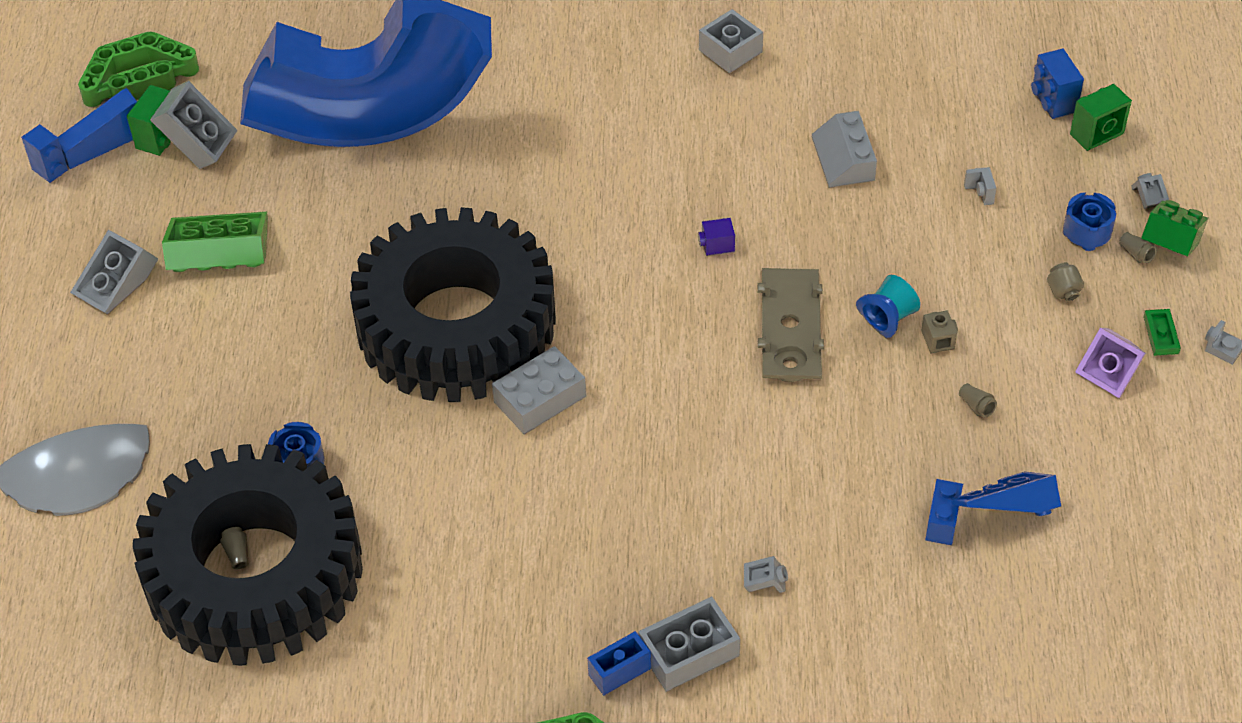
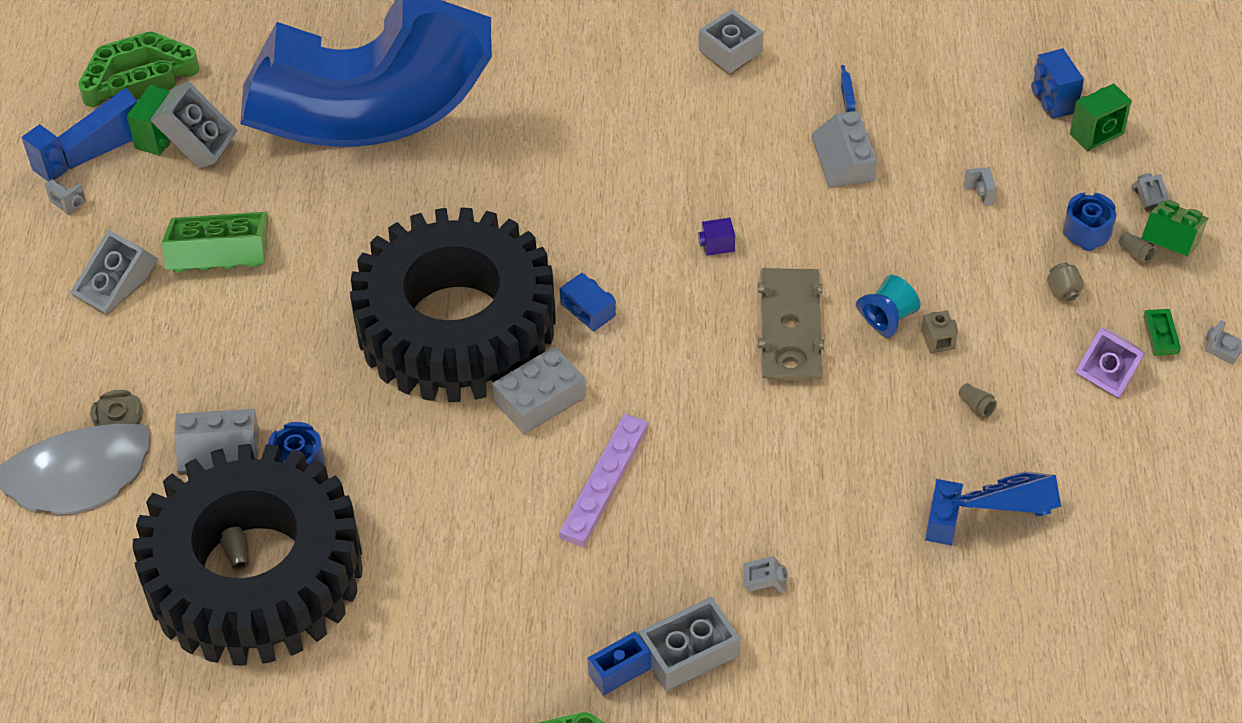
(63, 198): none -> light grey bracket
(117, 408): none -> dark tan tile
(208, 431): none -> light grey slope
(588, 301): none -> blue brick
(603, 480): none -> lavender plate
(847, 90): none -> blue piece

